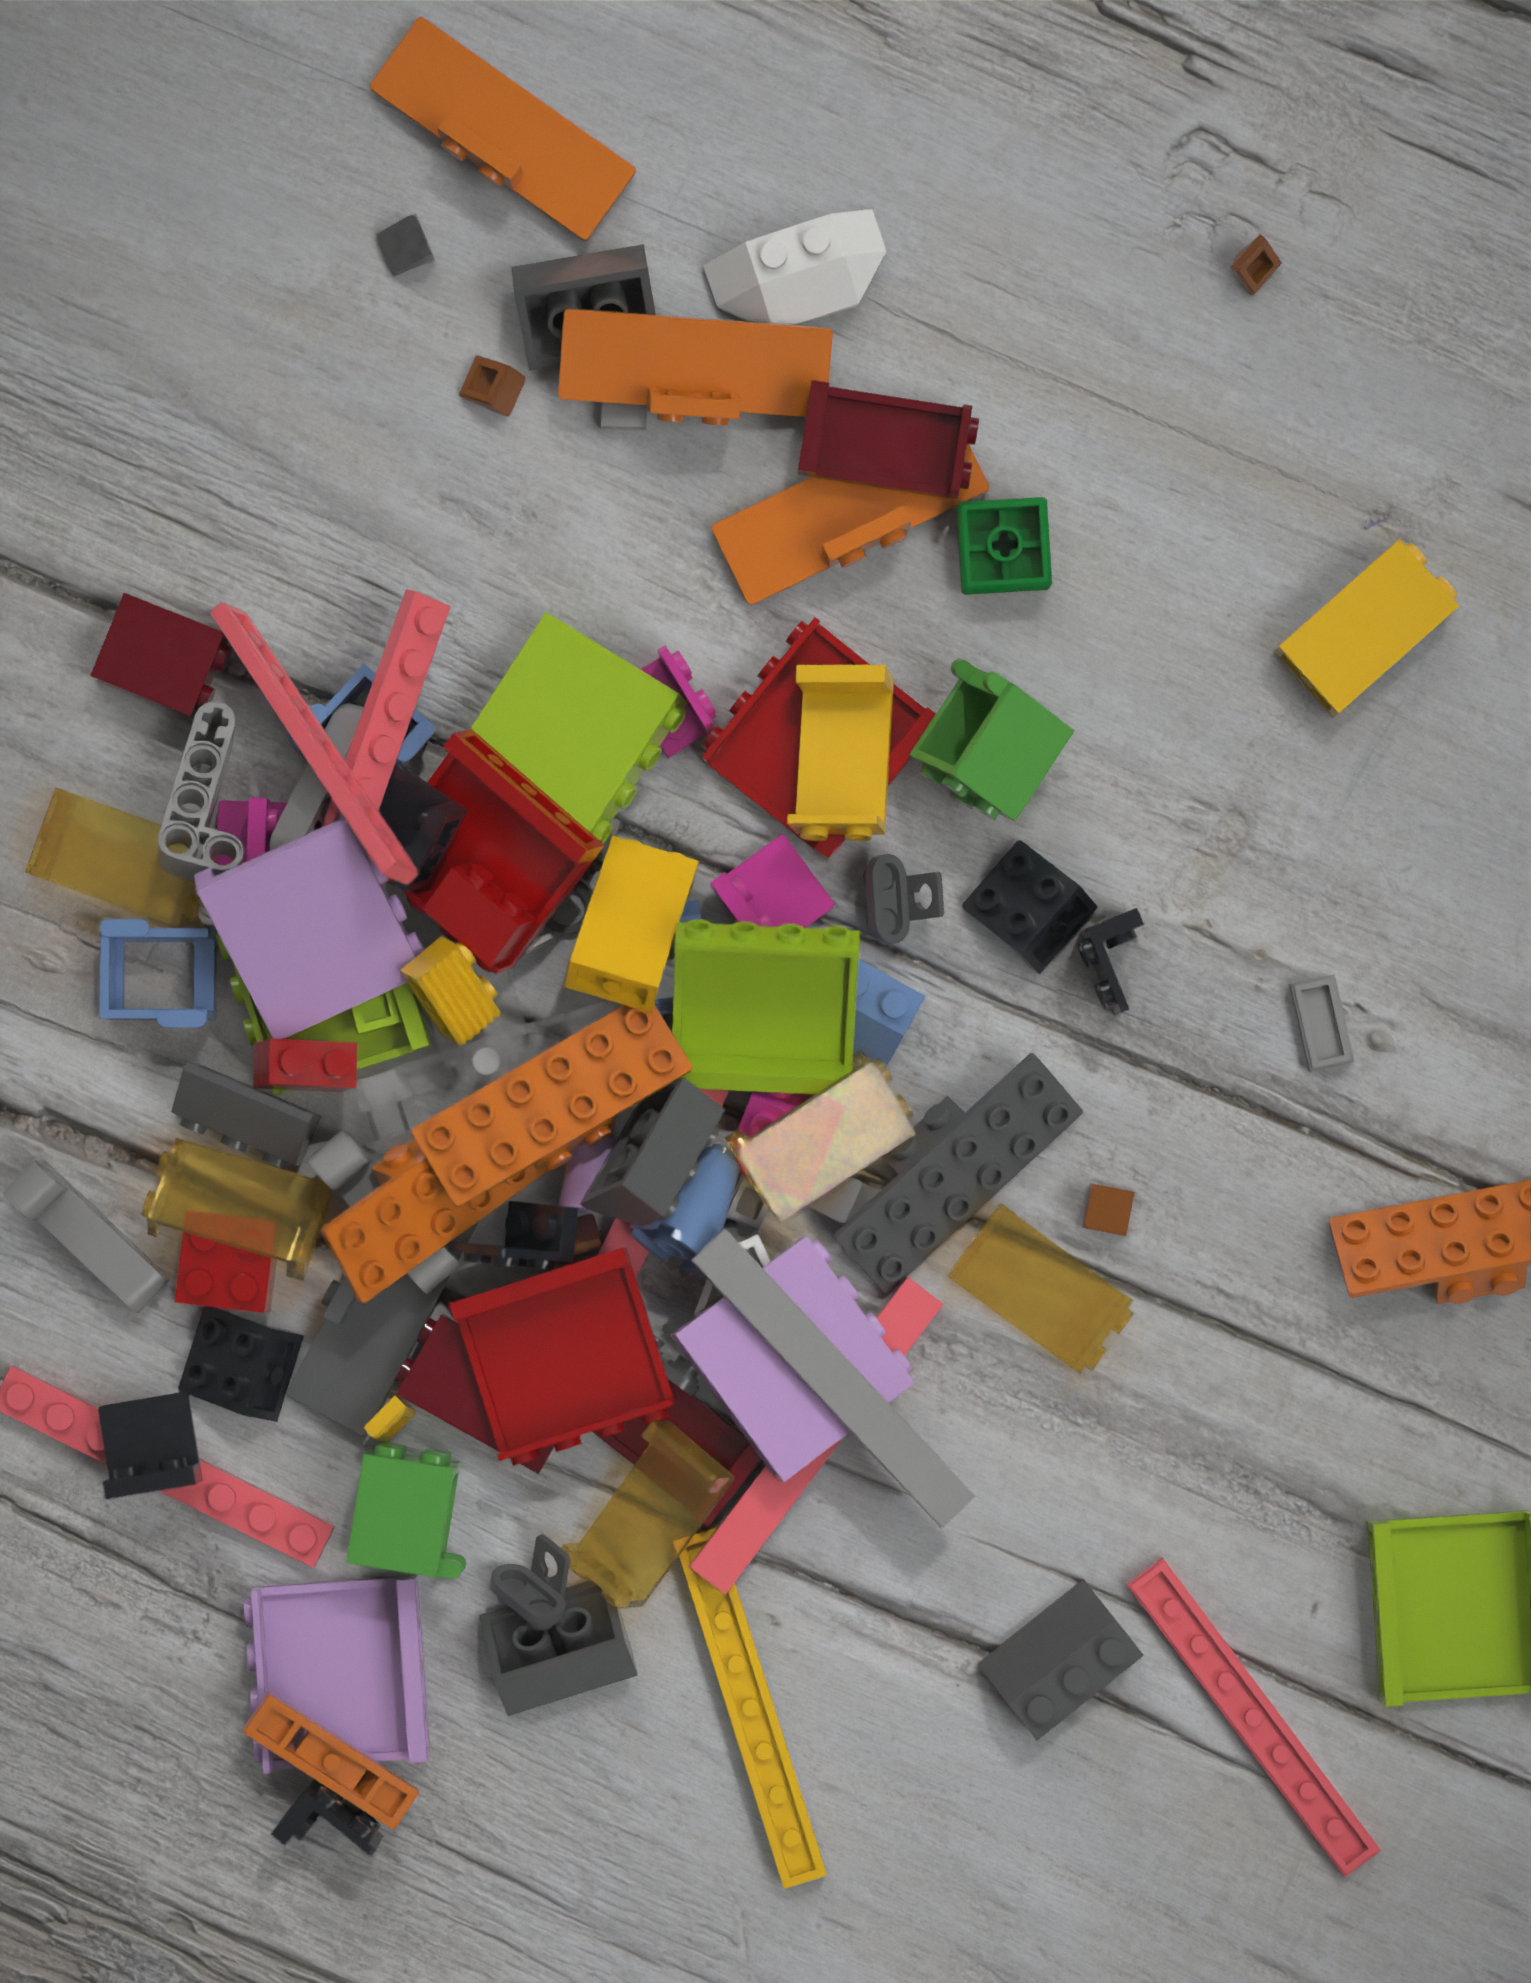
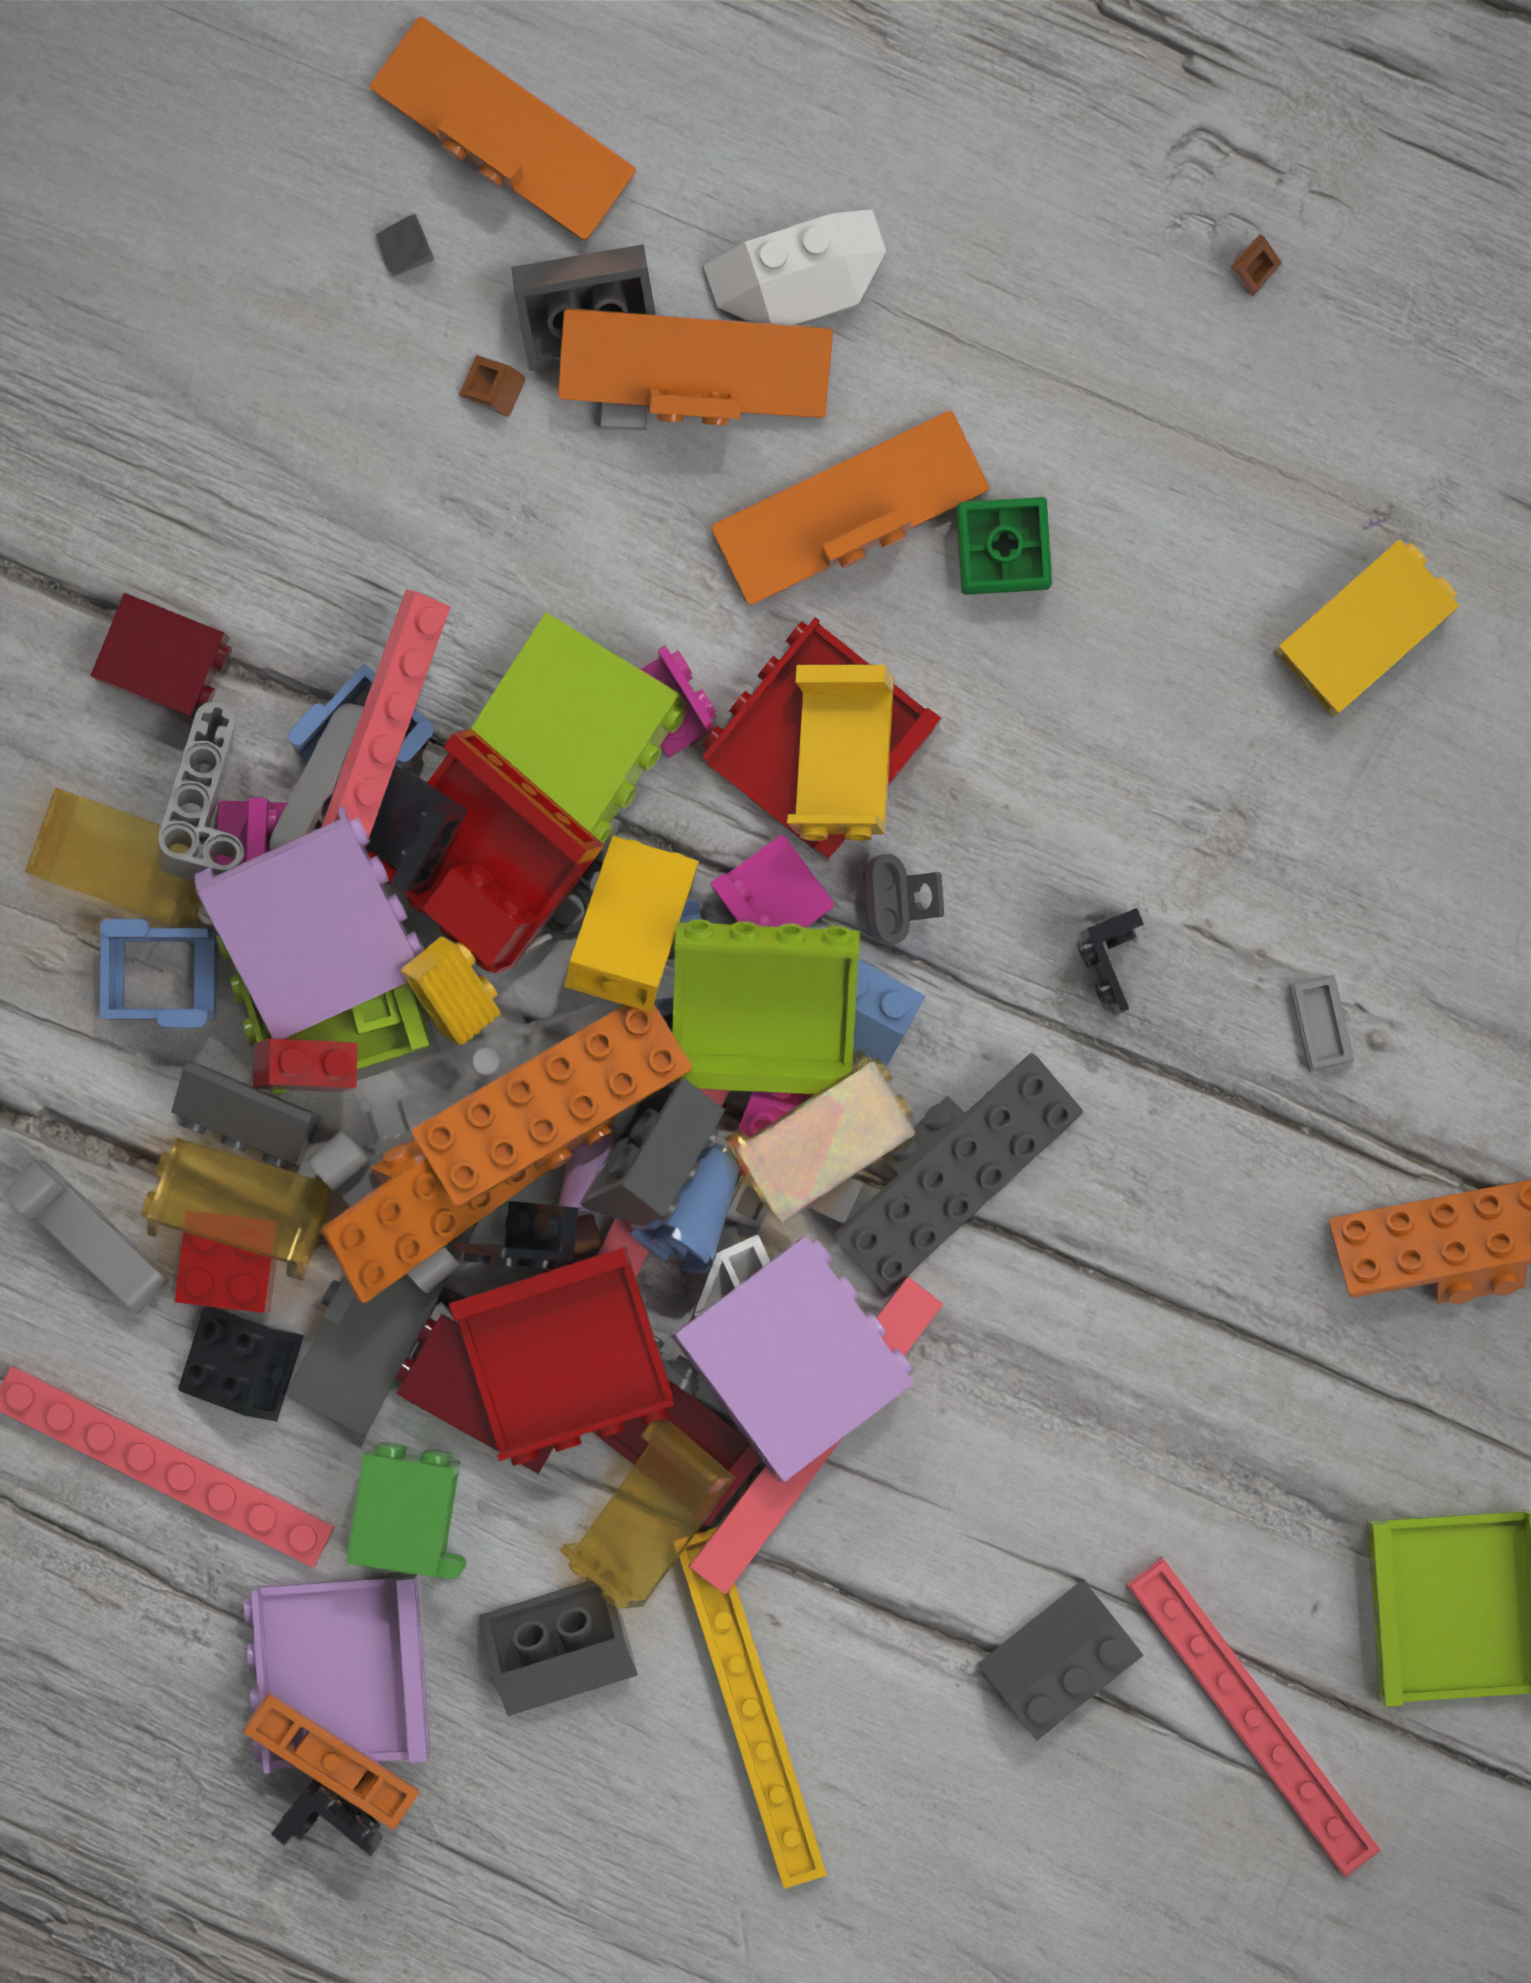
(149, 1445): black bracket -> none
(315, 744): coral tile -> none
(390, 1419): yellow tile -> none
(532, 1591): dark grey bracket -> none
(832, 1378): light grey tile -> none
(887, 441): dark red panel -> none
(990, 743): bright green container -> none
(1030, 905): black bracket -> none
(1041, 1289): clear yellow panel -> none
(1108, 1209): dark orange slope -> none

